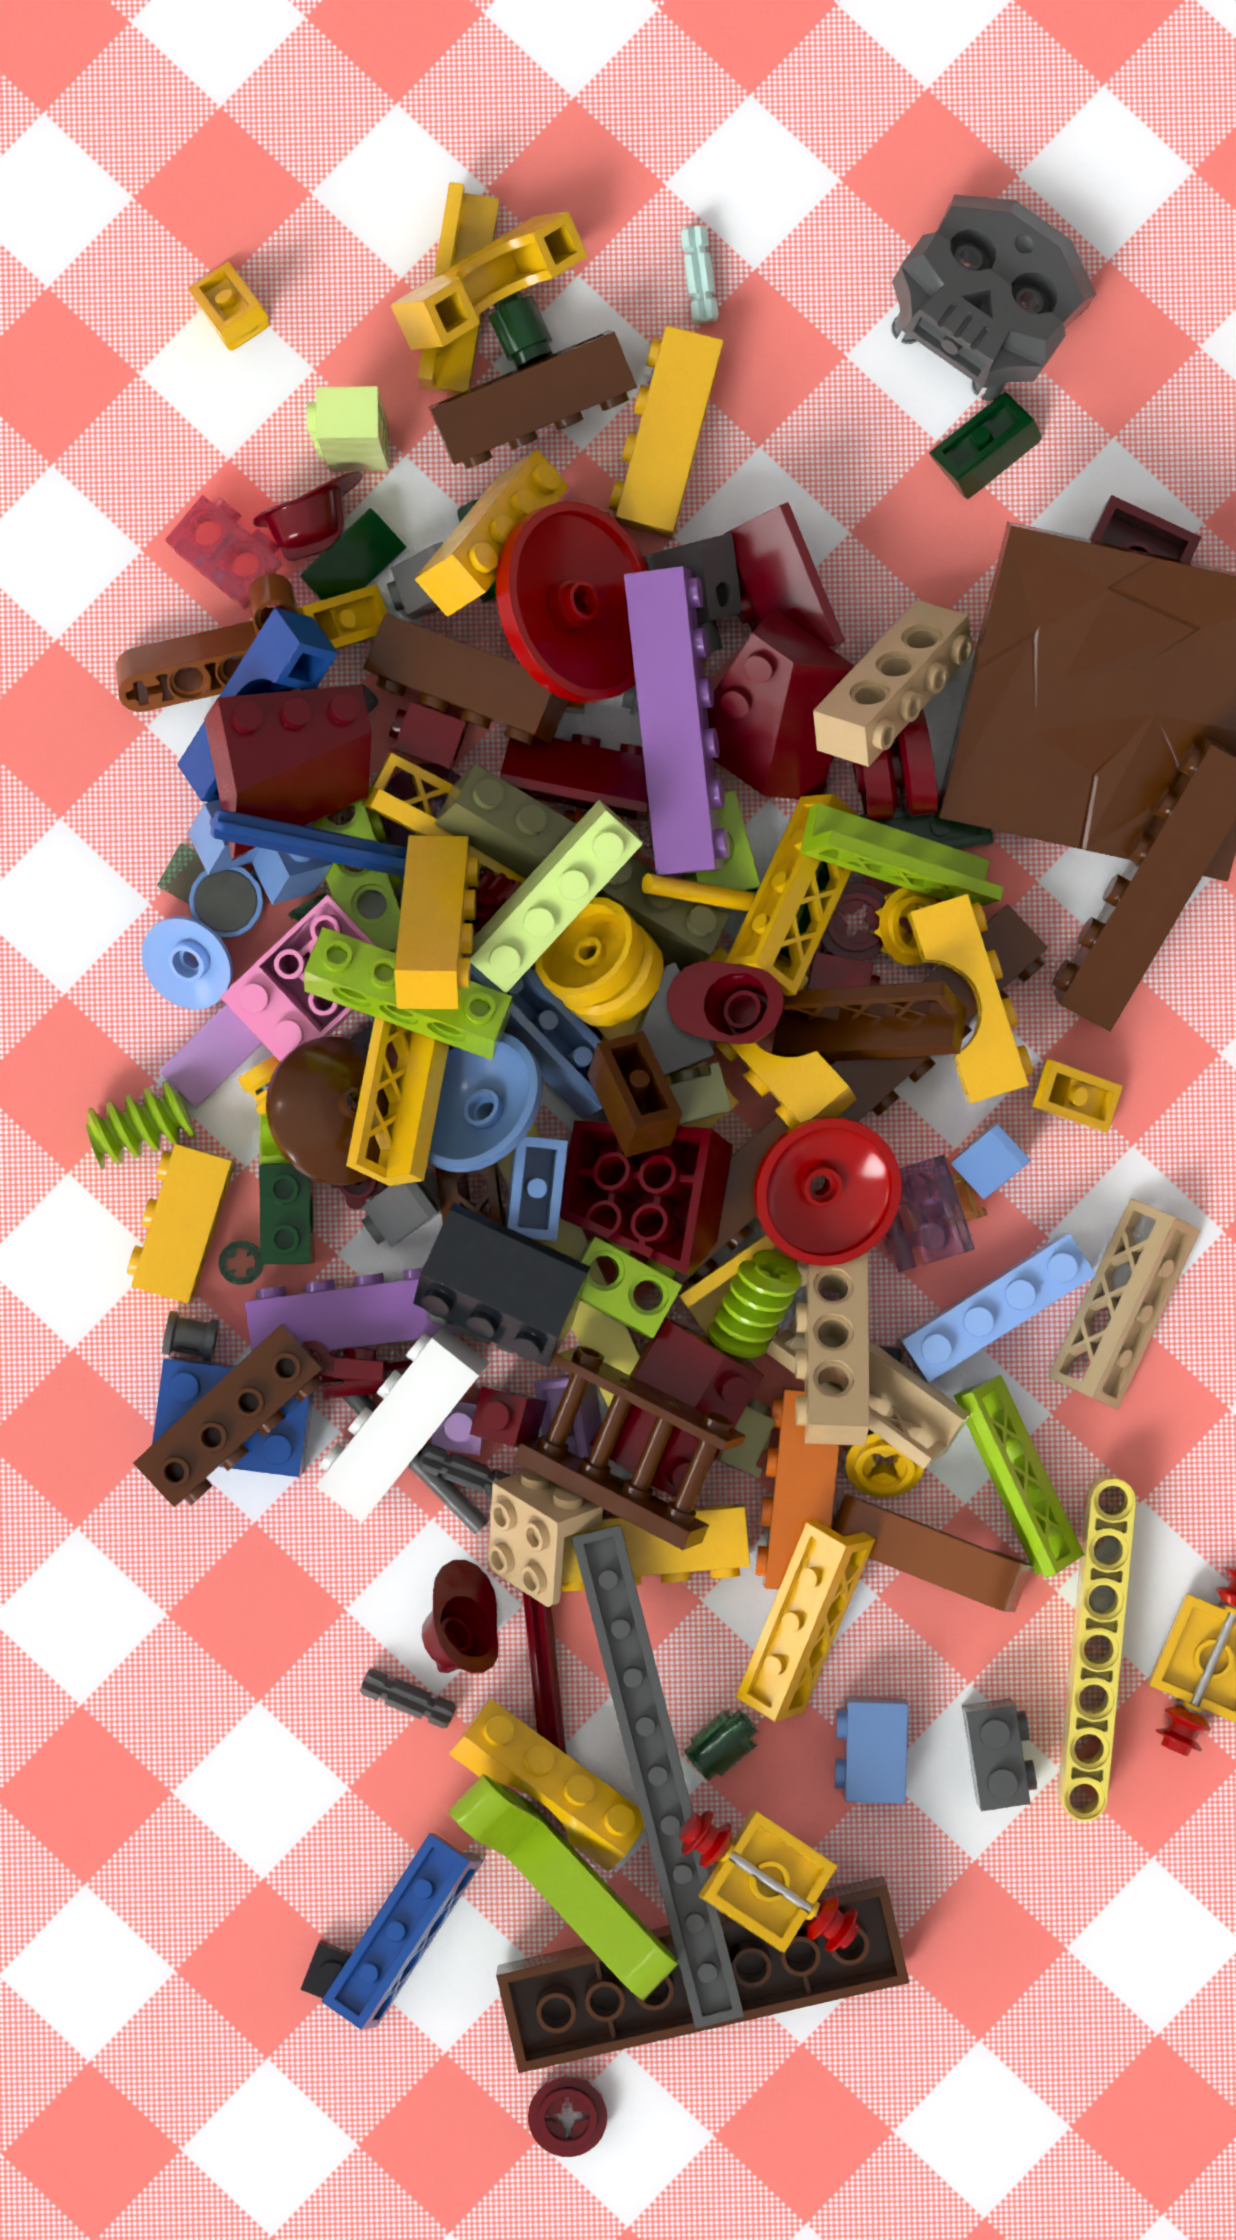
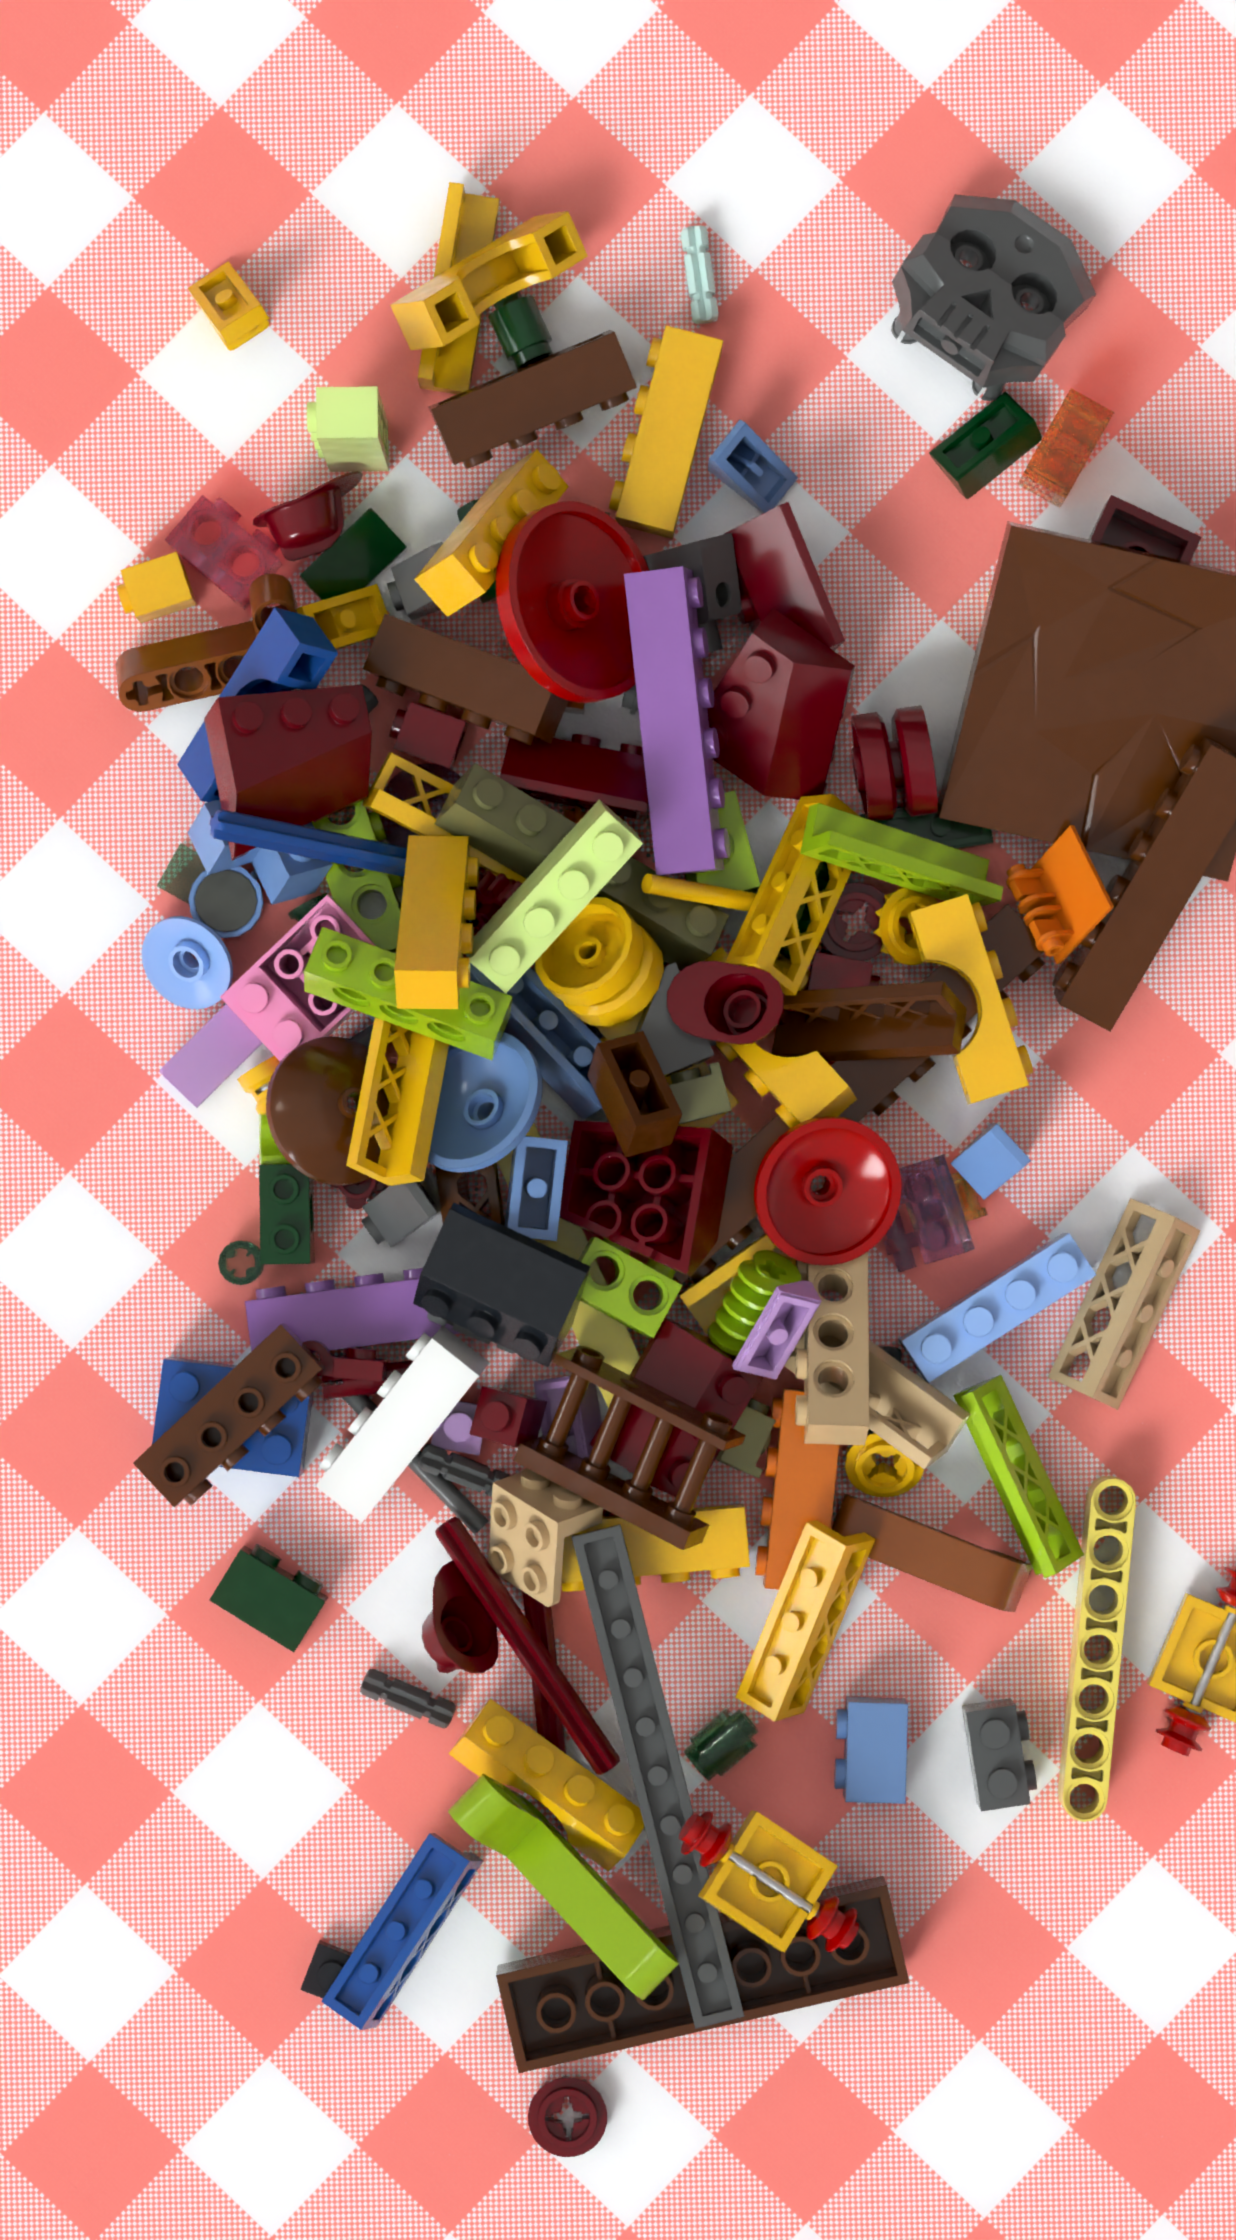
(138, 1123): lime piece -> none
(156, 588): none -> yellow brick
(180, 1223): yellow brick -> none
(190, 1336): dark grey bush -> none
(269, 1596): none -> dark green brick
(527, 1646): none -> dark red axle
(751, 468): none -> medium blue slope
(778, 1329): none -> lavender slope
(892, 683): tan brick -> none
(1060, 896): none -> orange hinge
(1065, 448): none -> clear orange brick
(1076, 1096): yellow slope -> none

